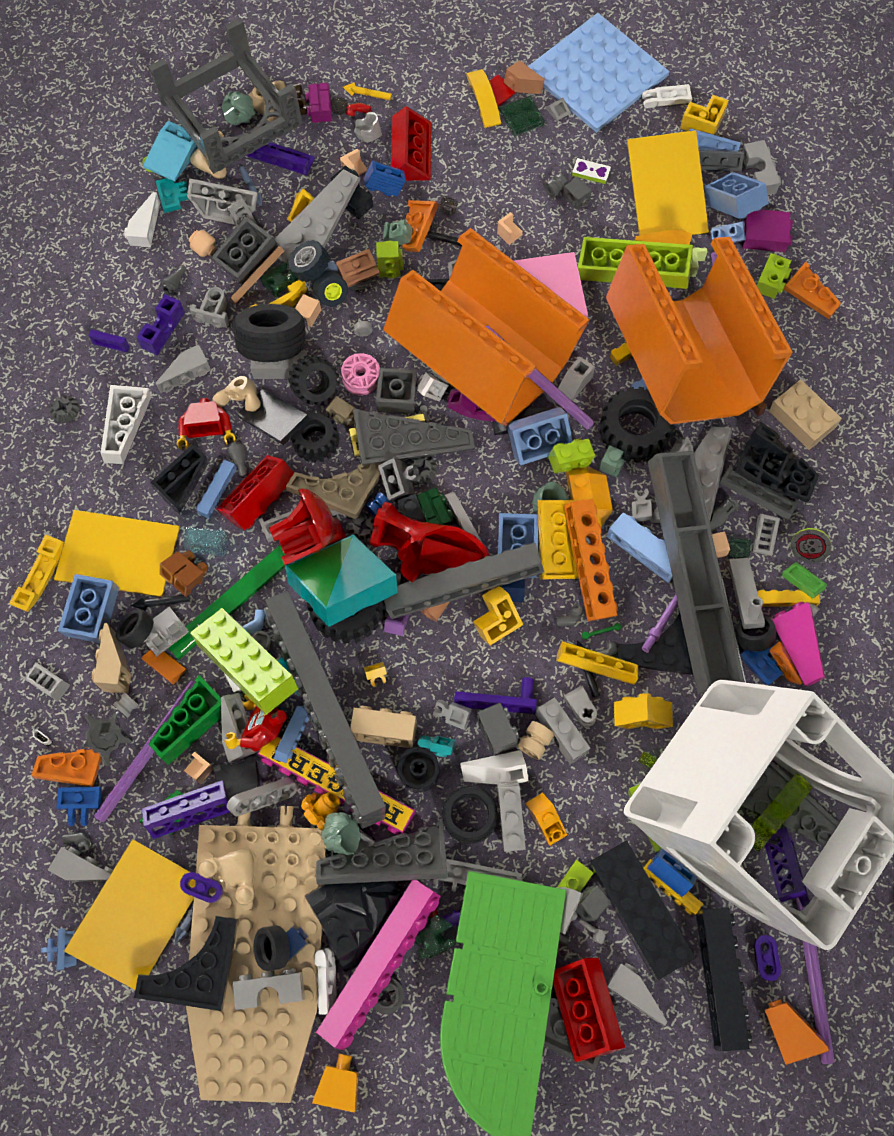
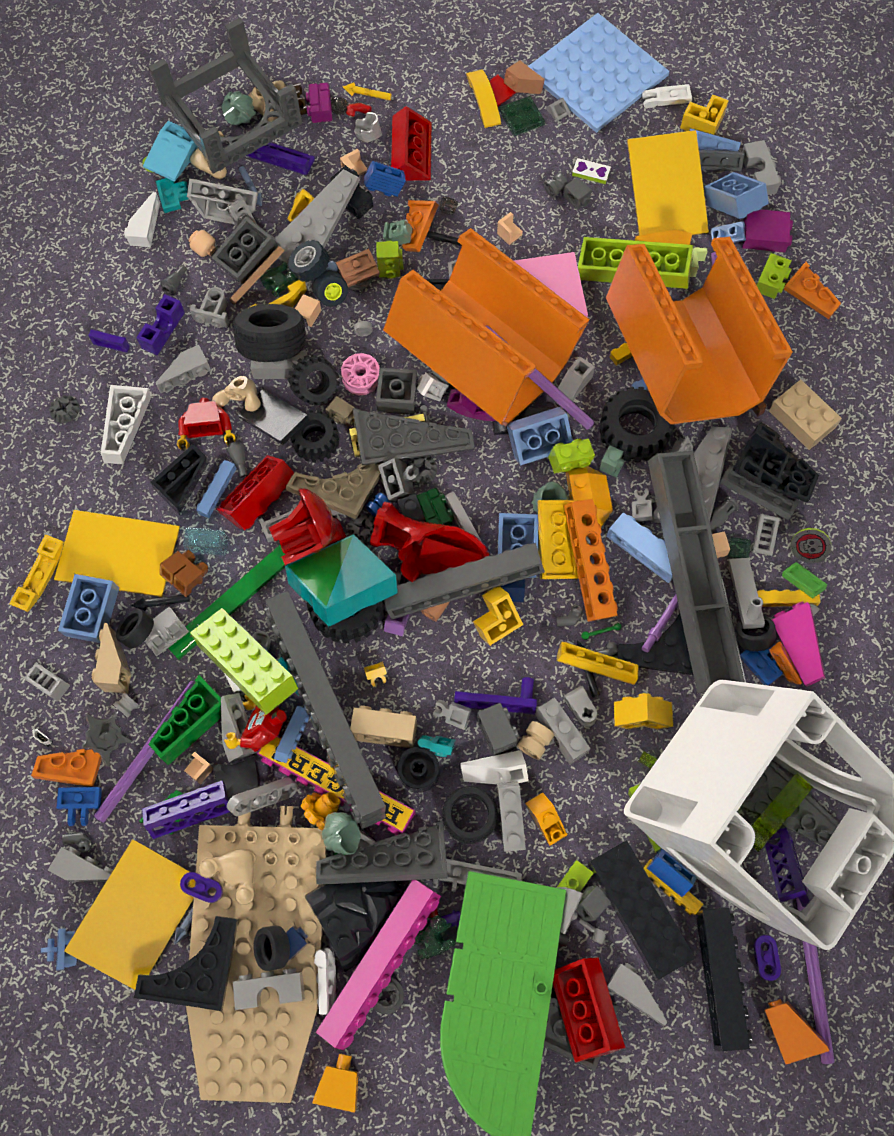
(164, 665): orange slope -> none
(257, 624): light blue arm -> none

